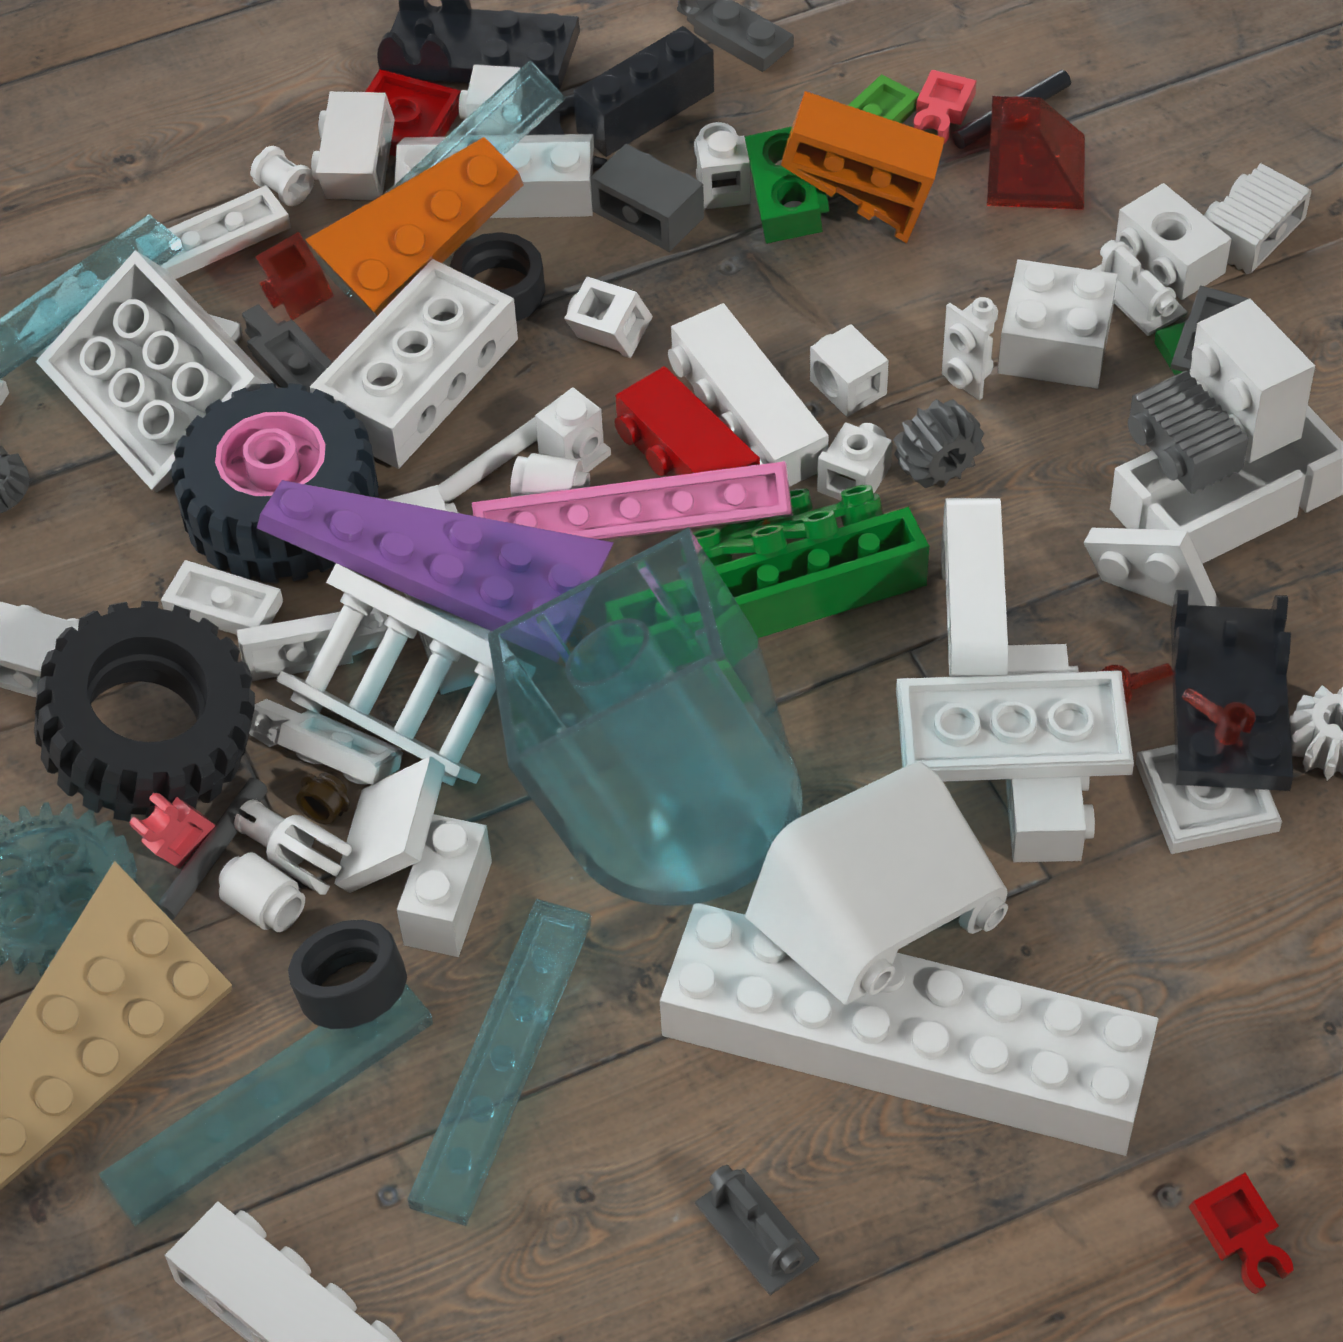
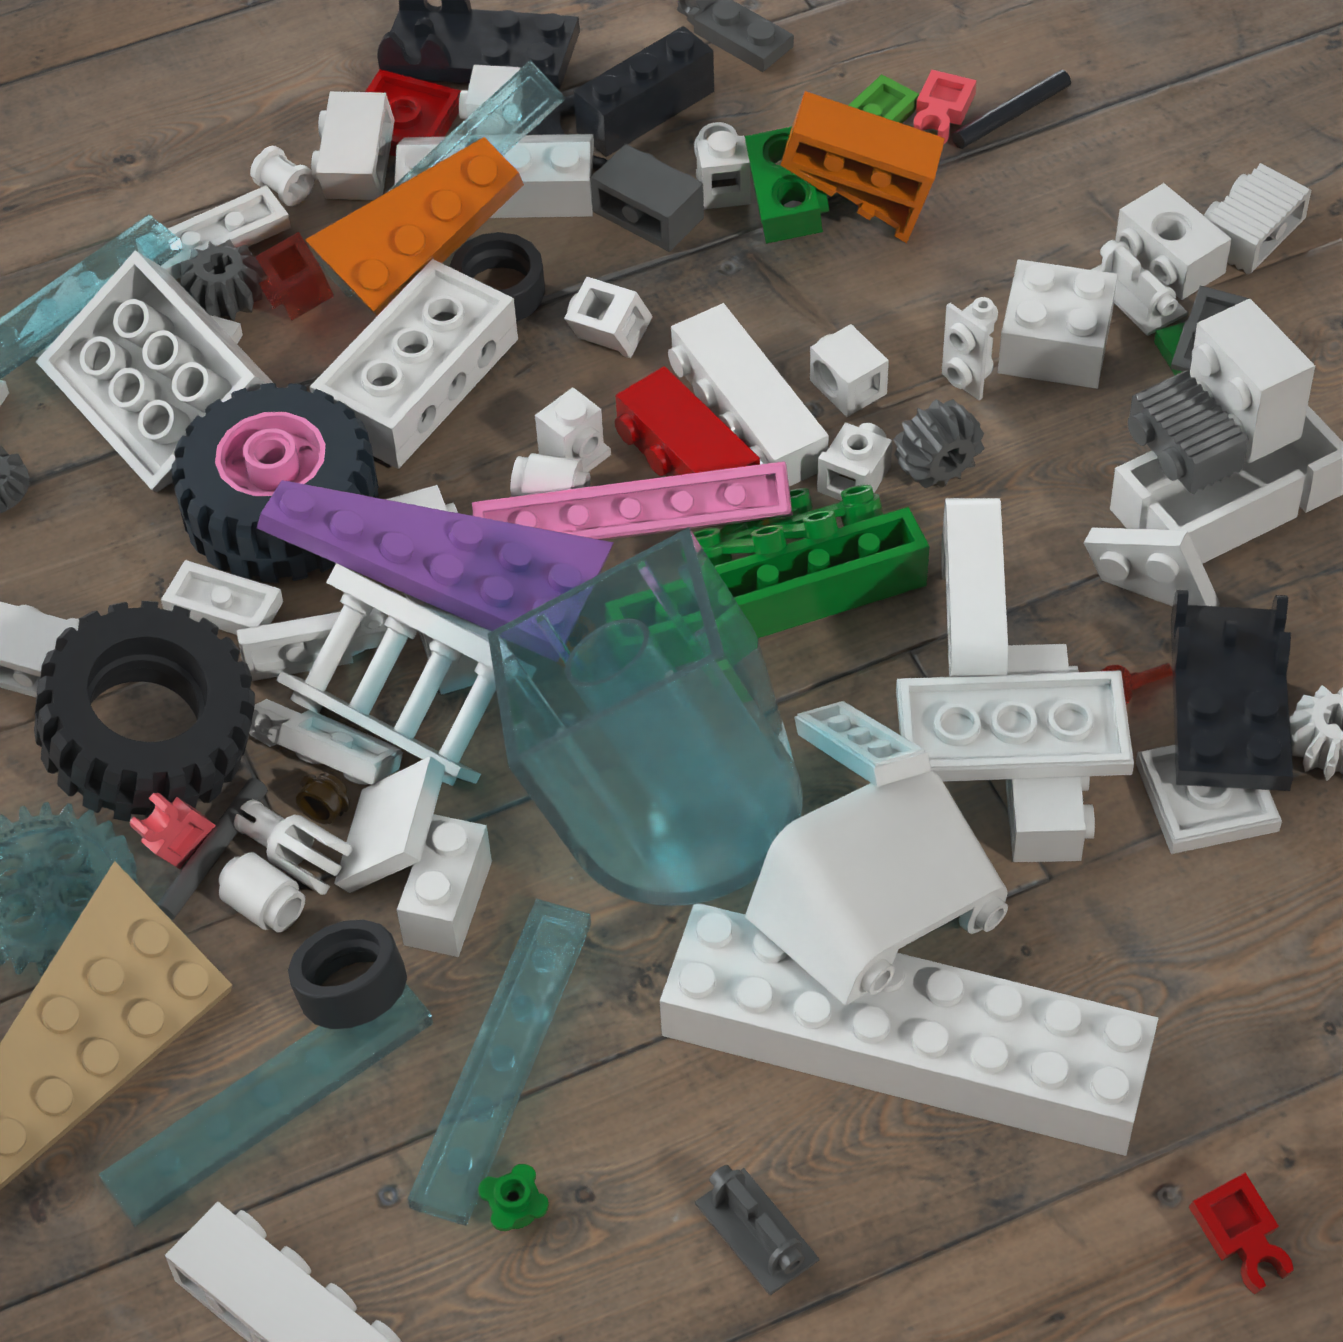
(223, 279): none -> dark grey gear
(283, 349): dark grey hinge -> none
(488, 461): white bar -> none
(516, 1214): none -> green plate
(862, 743): none -> white tile
(1034, 156): clear red slope -> none
(1228, 719): clear red hand -> none

